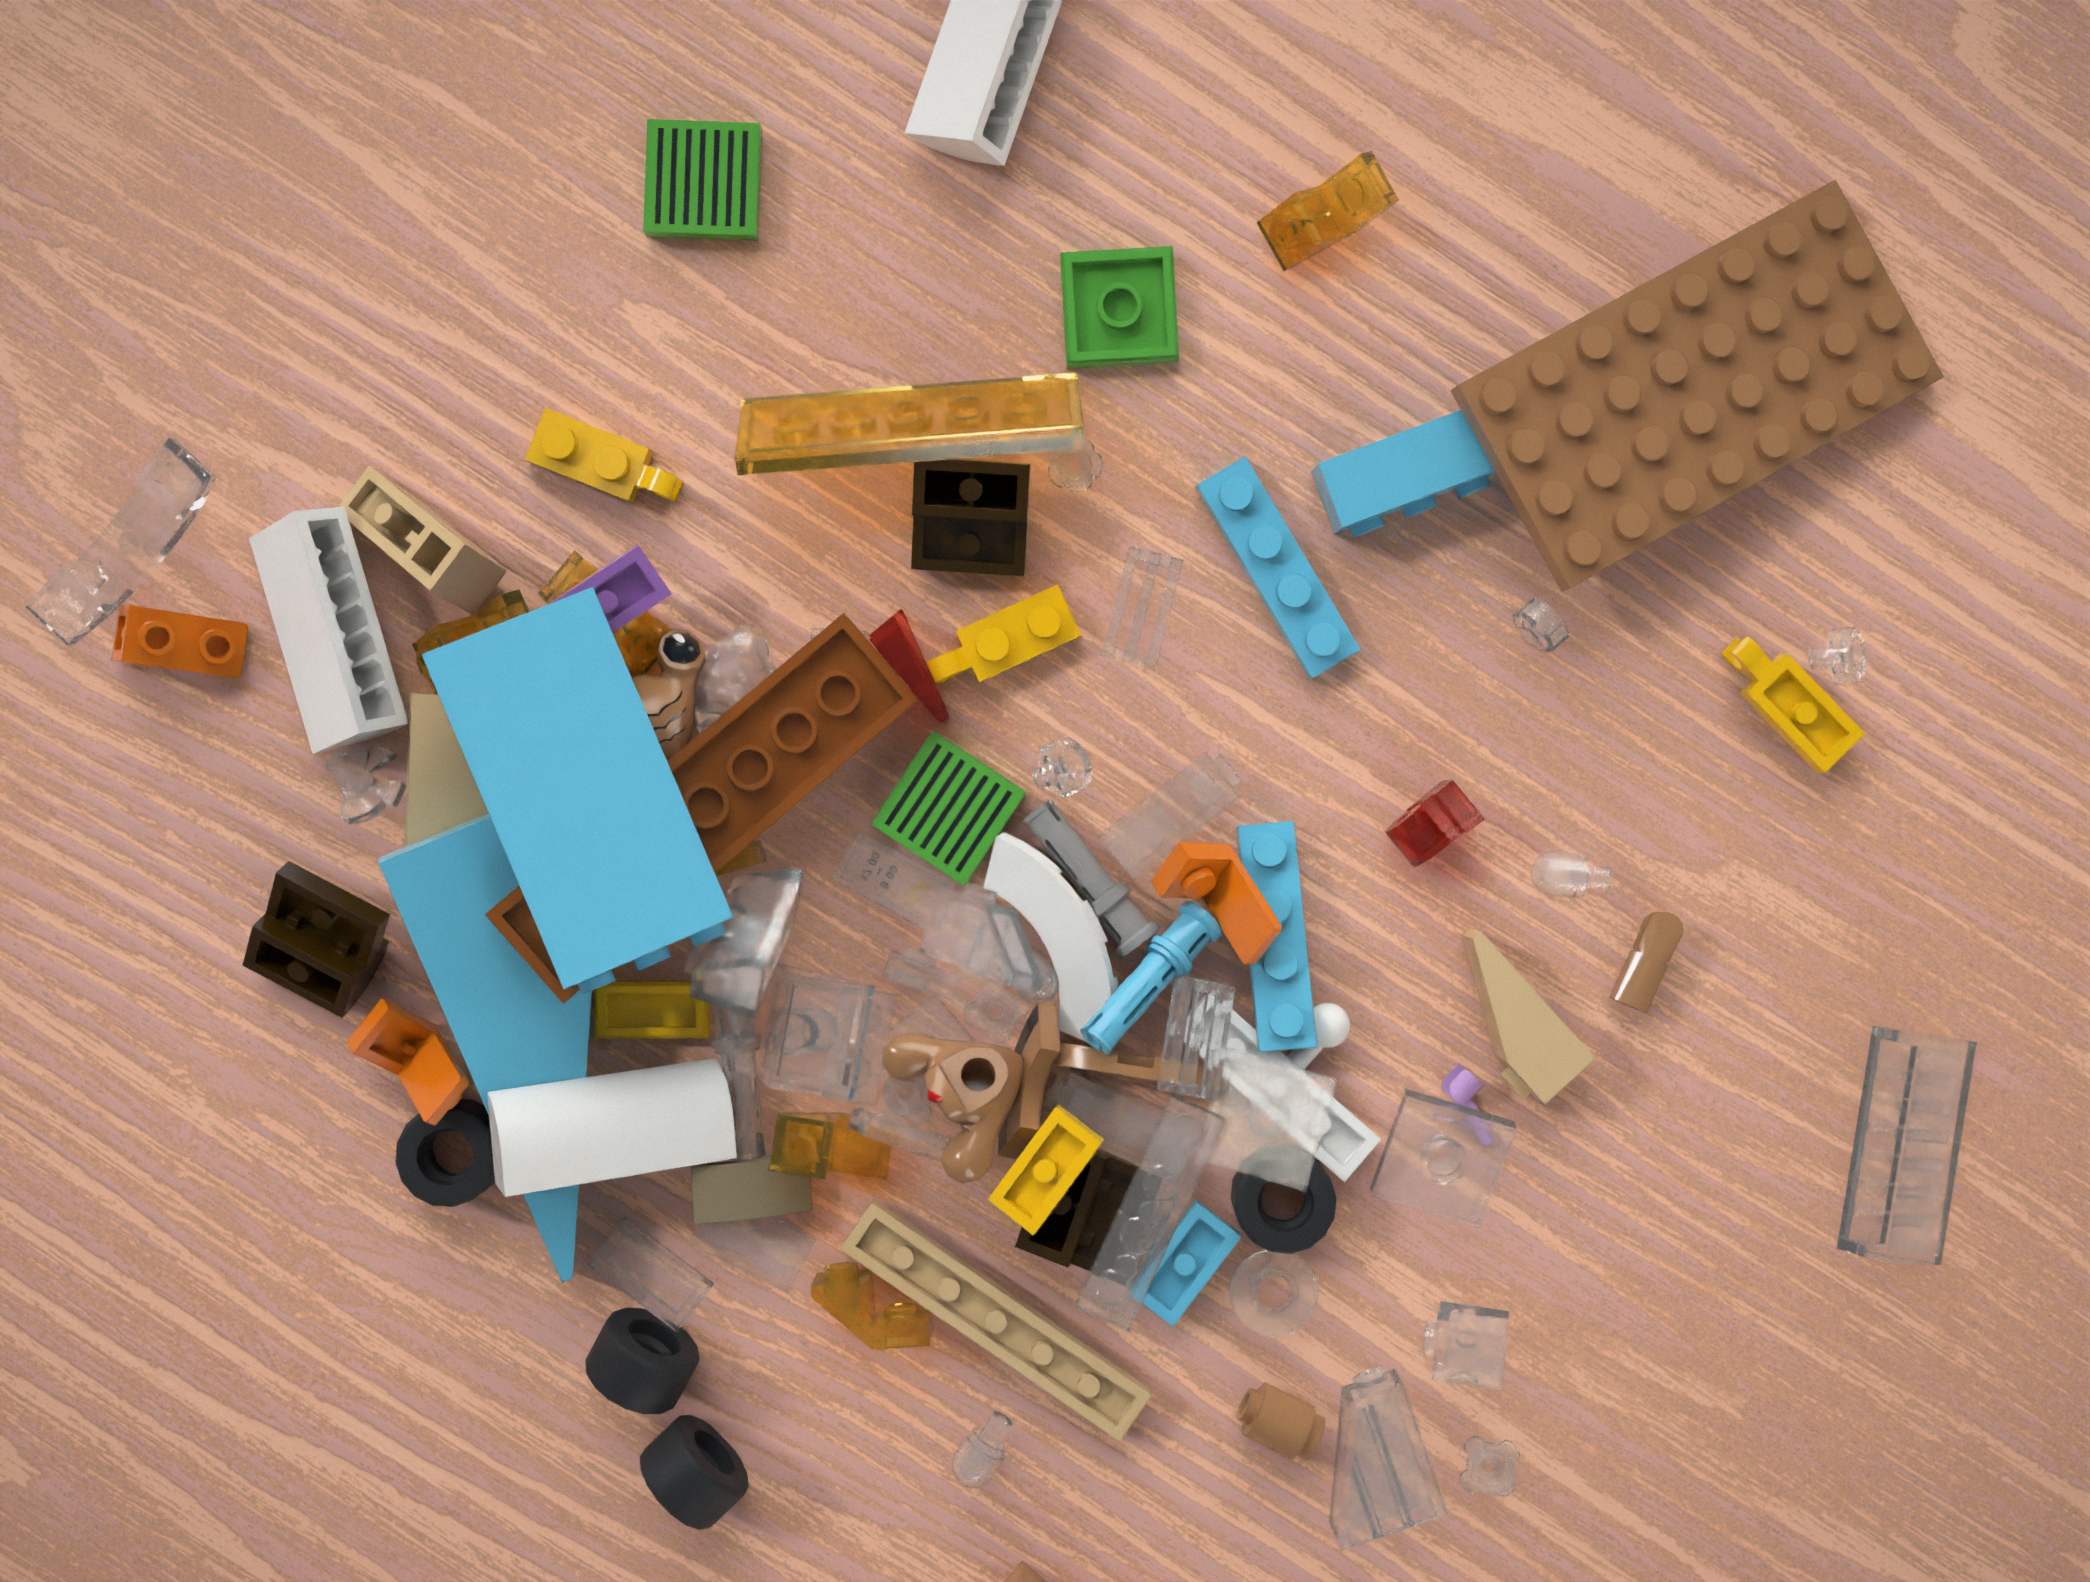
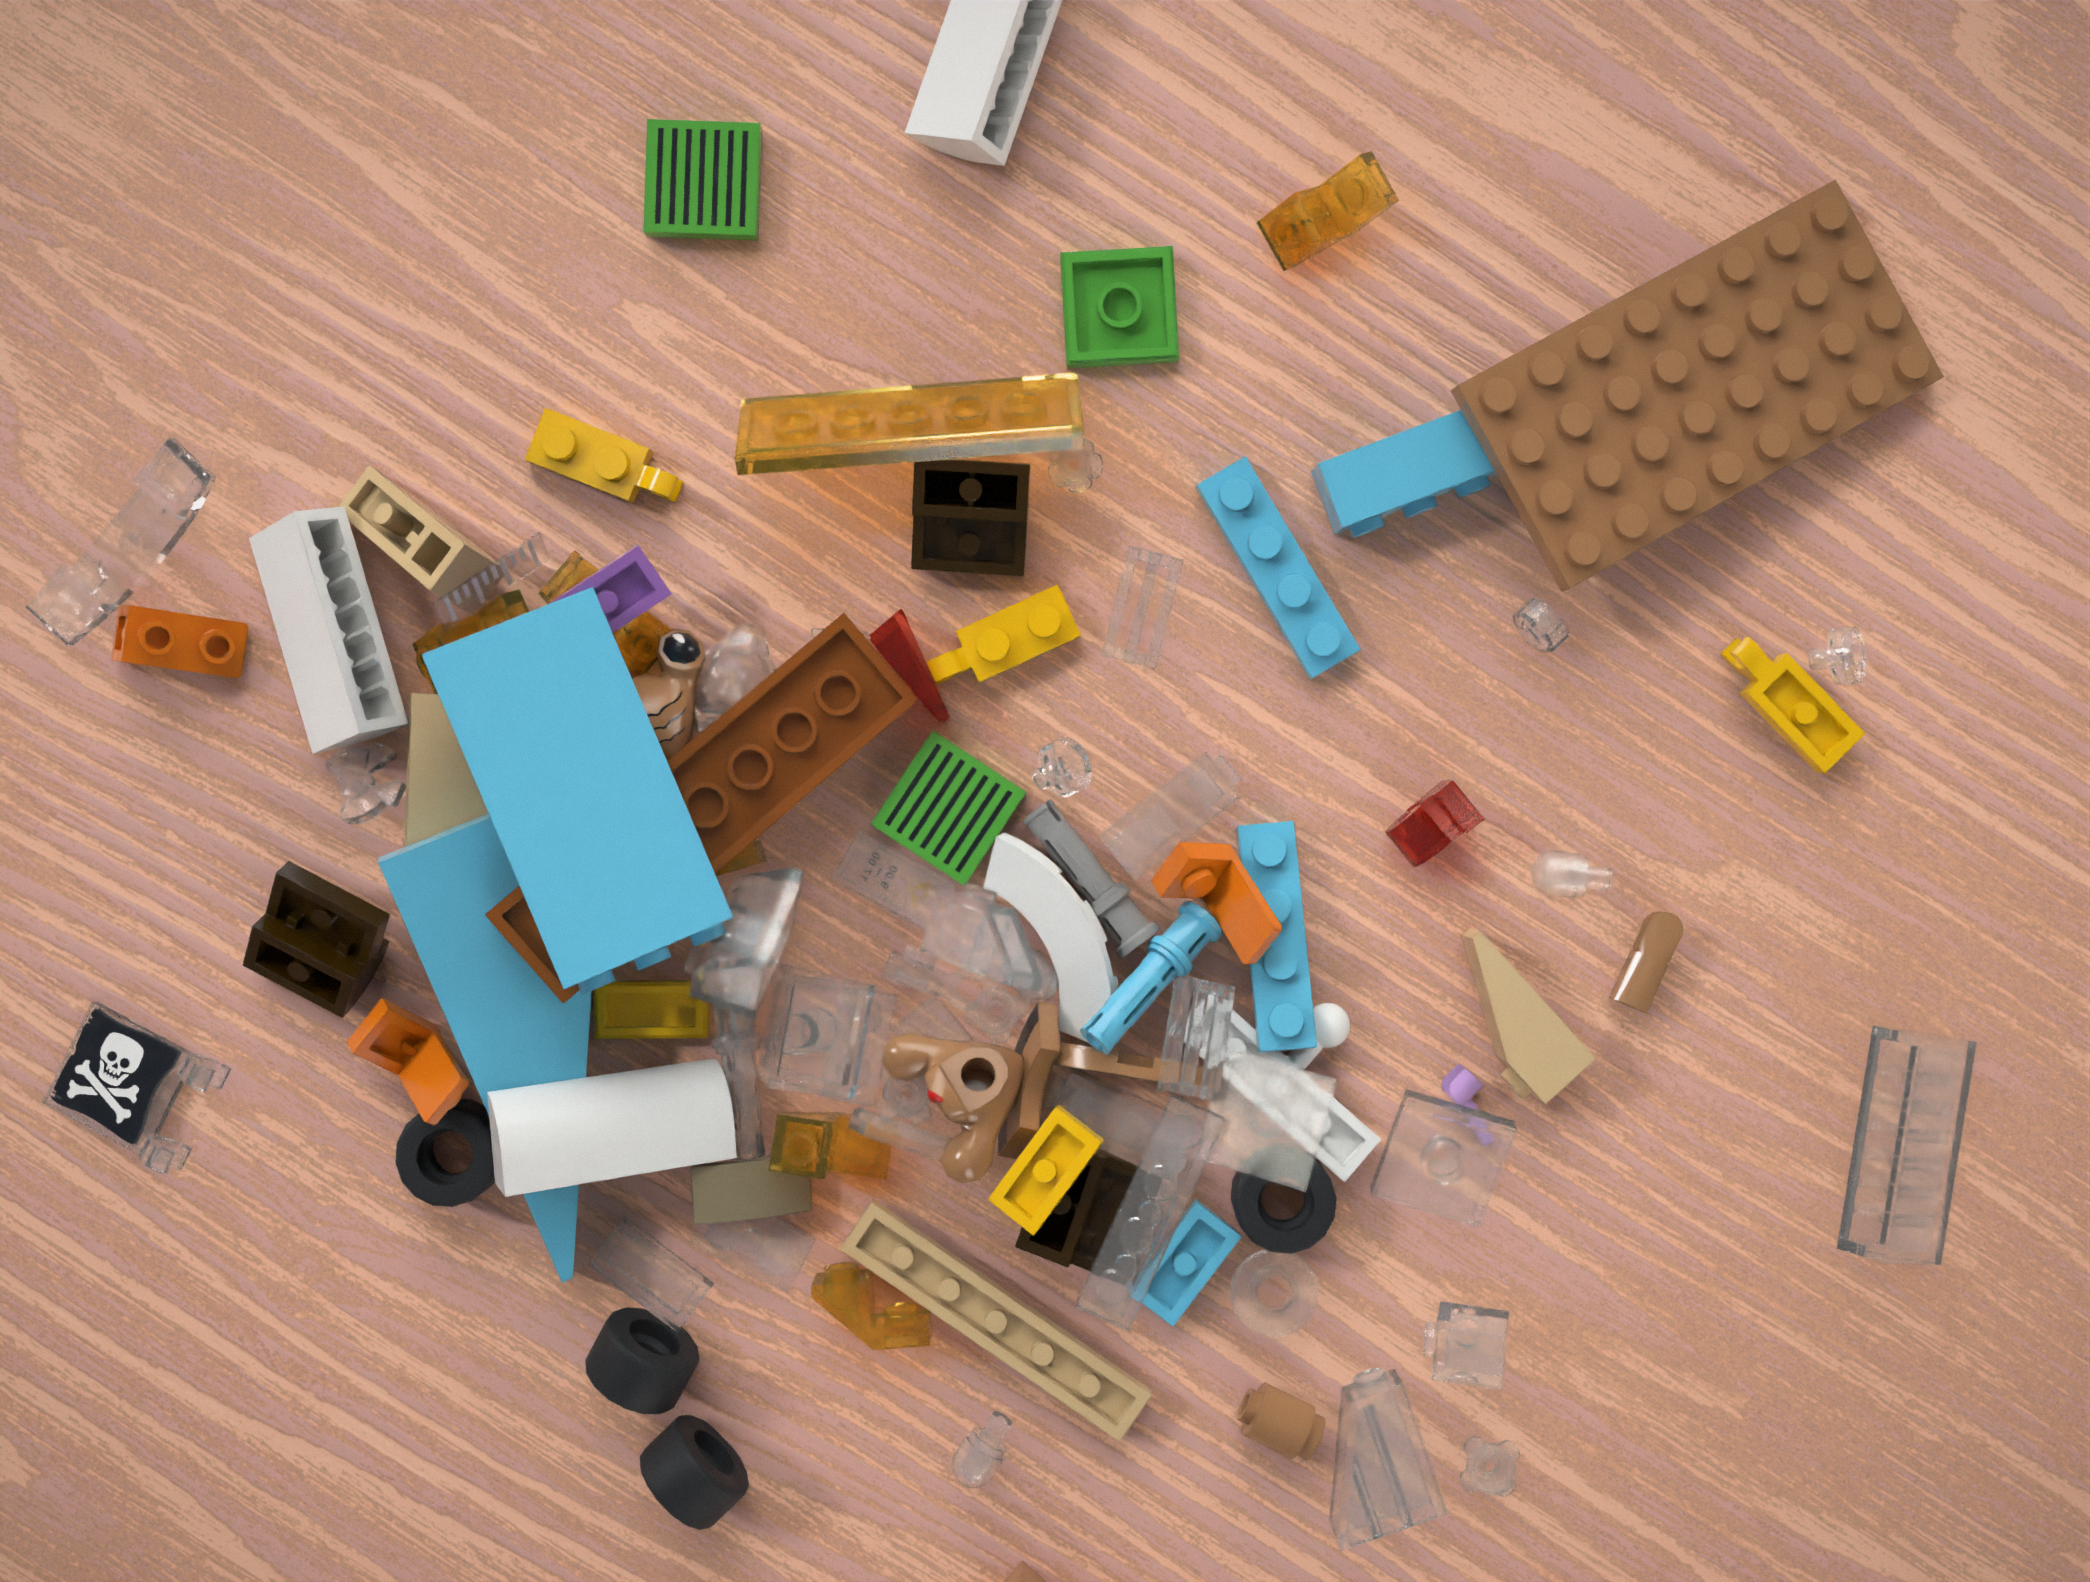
(125, 1083): none -> flag
(491, 581): none -> clear sticker

